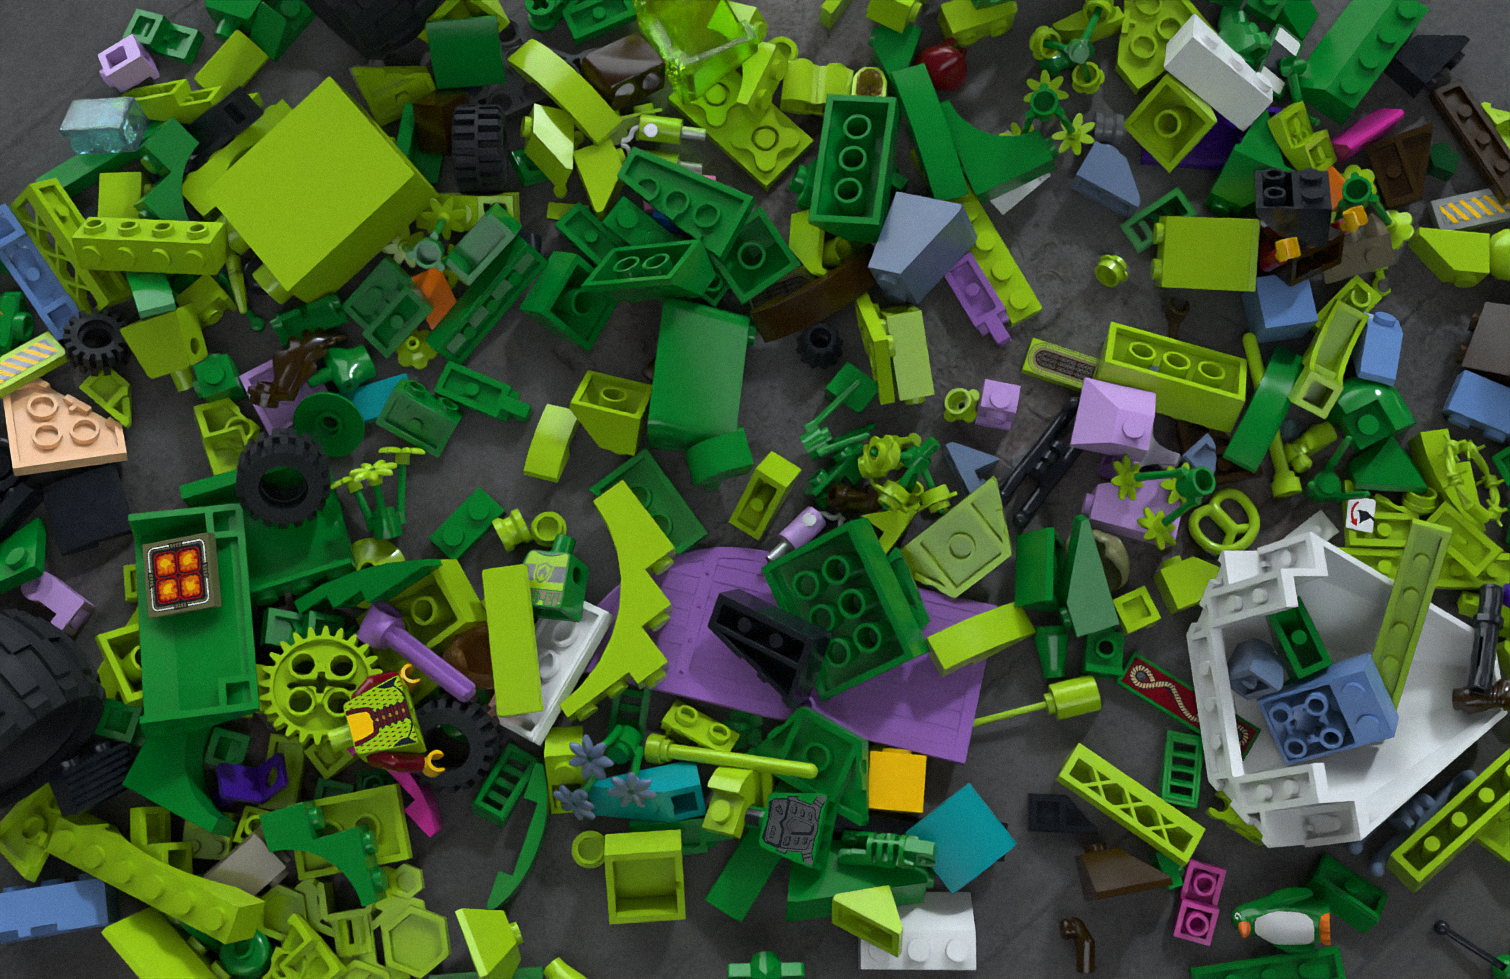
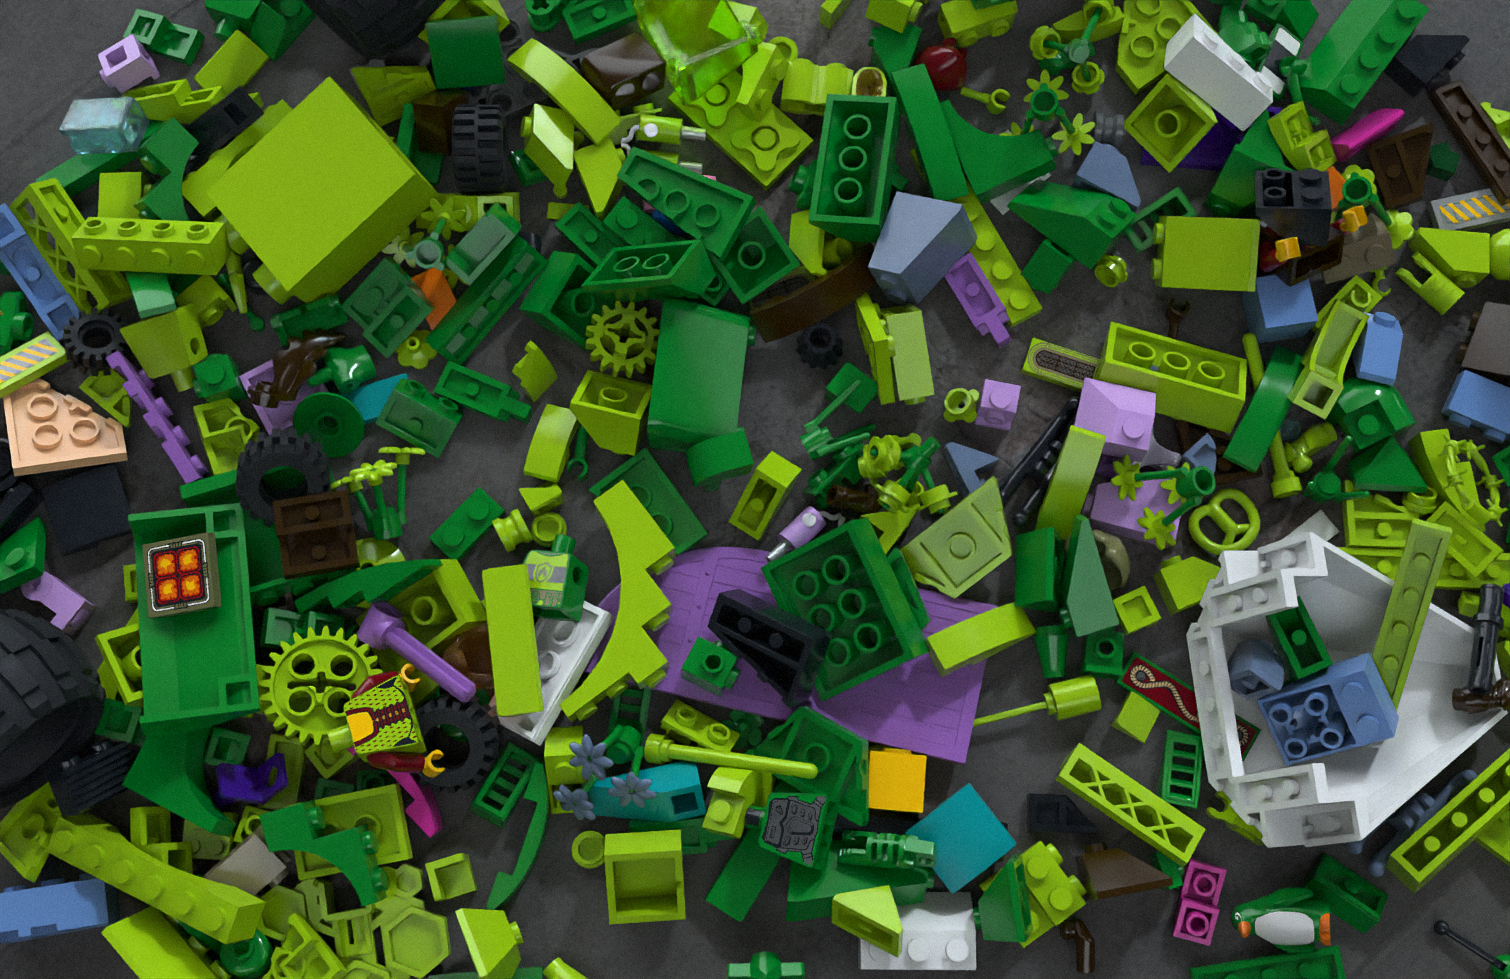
(157, 417): none -> medium lavender wing
(316, 534): none -> dark brown slope
(451, 877): none -> lime panel
(535, 372): none -> lime slope
(543, 497): none -> lime slope
(579, 455): none -> green piece
(638, 342): none -> lime gear
(711, 666): none -> green brick
(988, 99): none -> lime hand
(1005, 905): none -> green slope
(1048, 267): none -> green slope
(1050, 891): none -> lime plate
(1070, 480): none -> lime slope
(1074, 218): none -> green slope
(1135, 717): none -> lime slope
(1361, 514): white sticker -> none
(1437, 290): none -> lime hinge

